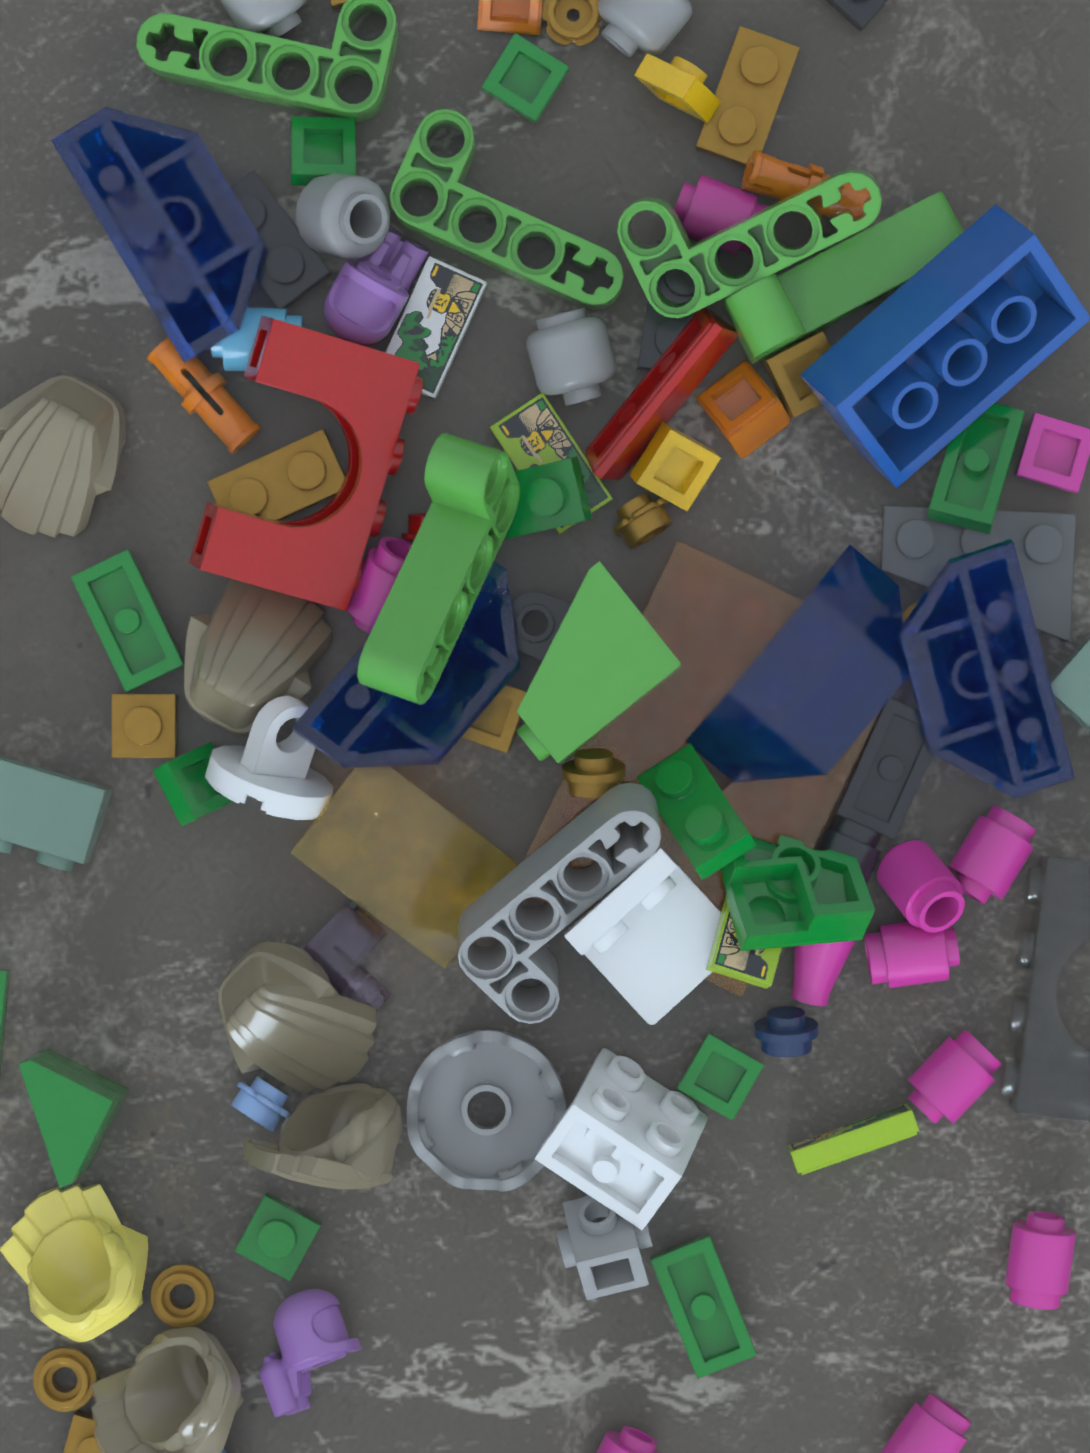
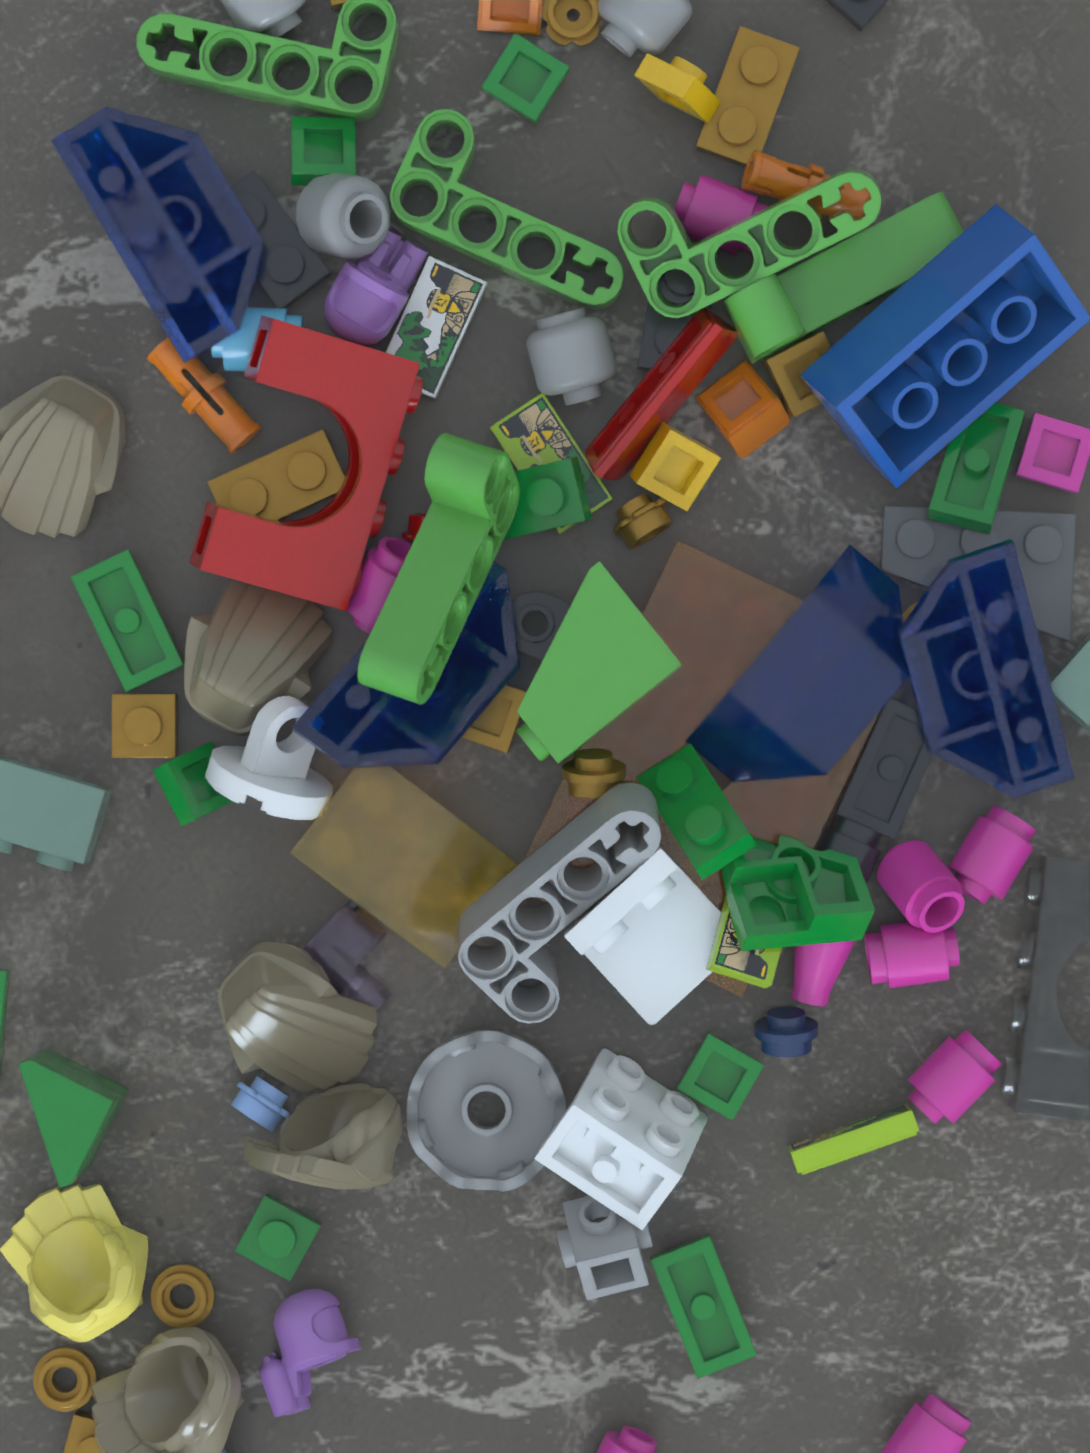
(1040, 1260): dark pink brick -> none

